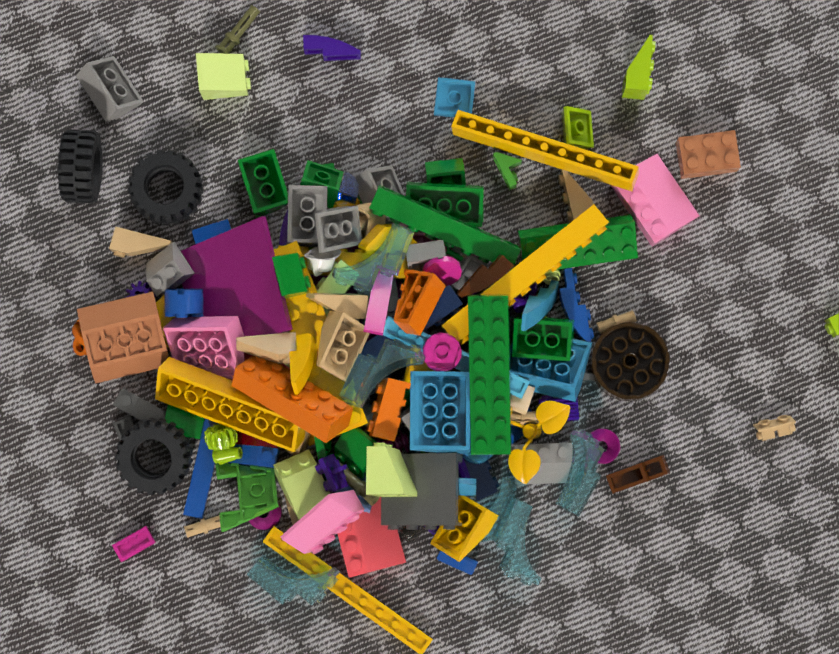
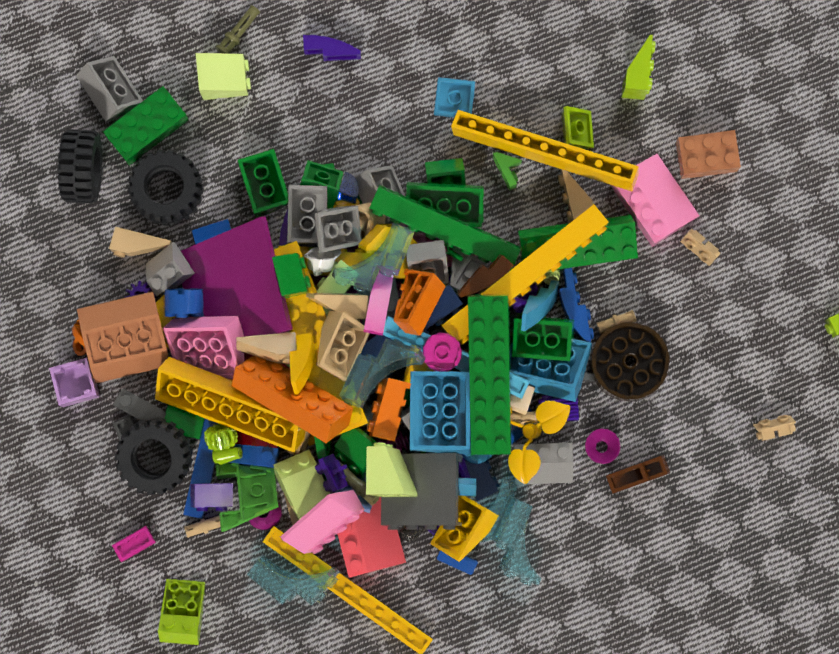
(74, 382): none -> lavender container
(146, 125): none -> green brick
(182, 612): none -> lime slope
(211, 495): none -> brick
(446, 269): dark pink tile -> none
(582, 474): clear light blue arch -> none
(693, 242): none -> tan hinge

